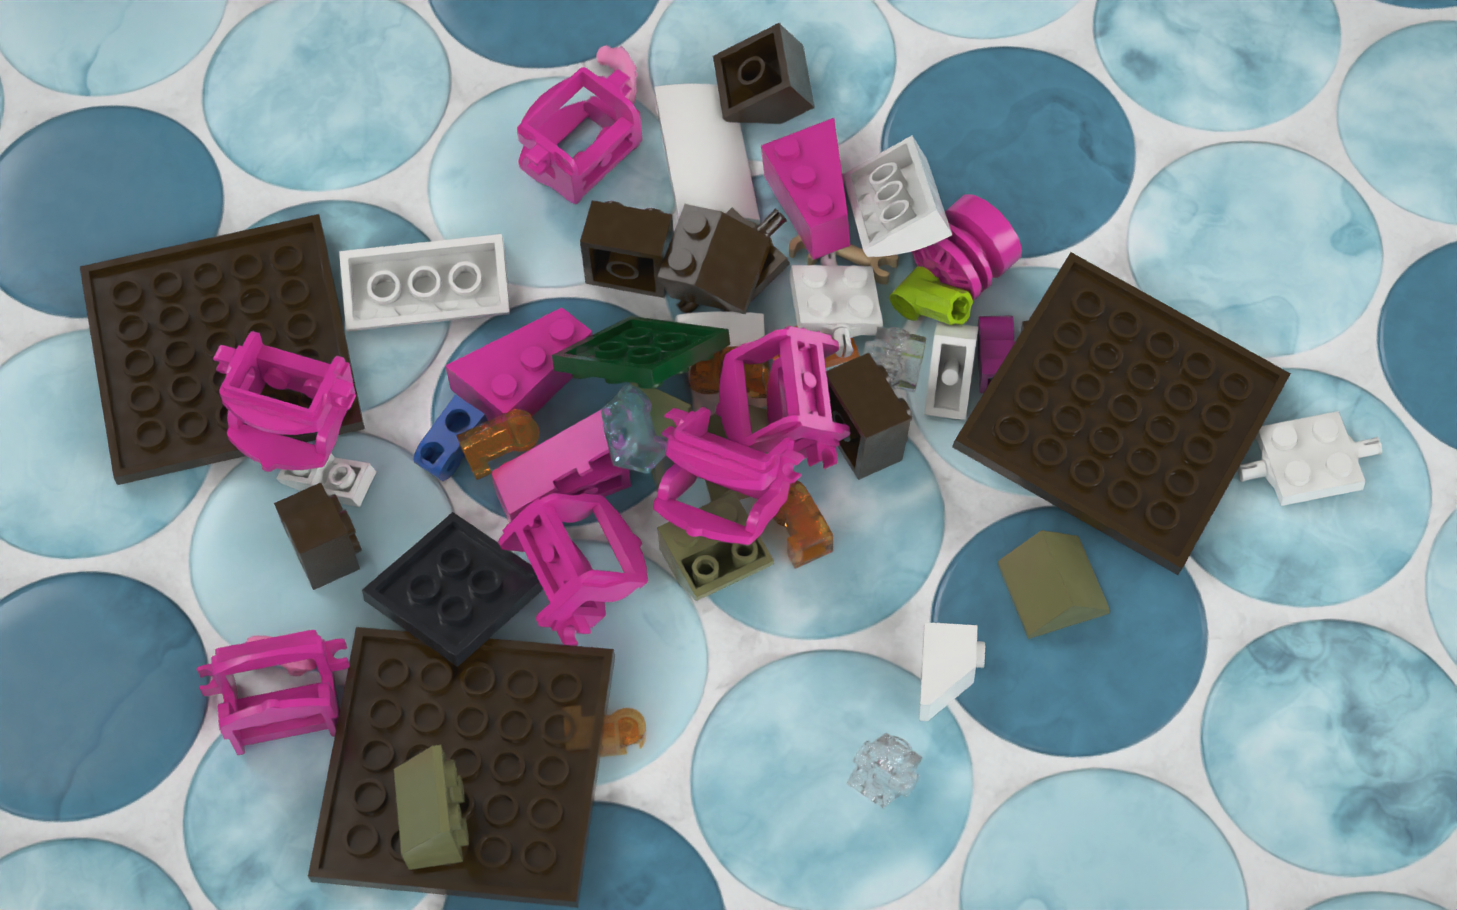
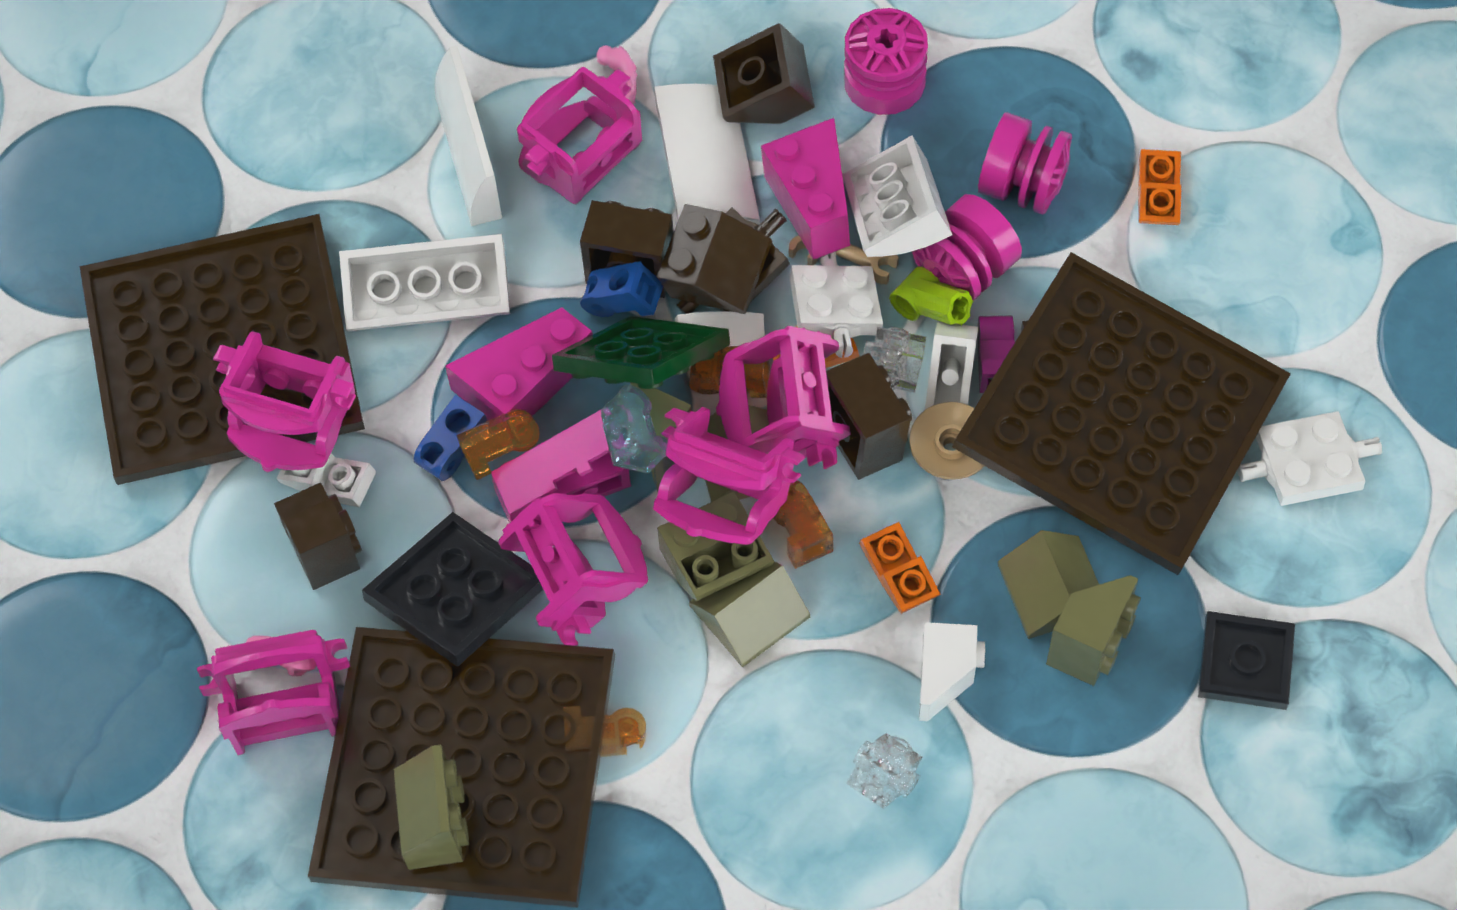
(466, 140): none -> white slope
(622, 290): none -> blue leg
(753, 612): none -> slope
(885, 61): none -> dark pink wheel
(898, 568): none -> orange slope
(934, 430): none -> tan dish
(1025, 163): none -> dark pink wheel
(1092, 629): none -> olive slope
(1159, 187): none -> orange slope
(1246, 660): none -> black plate

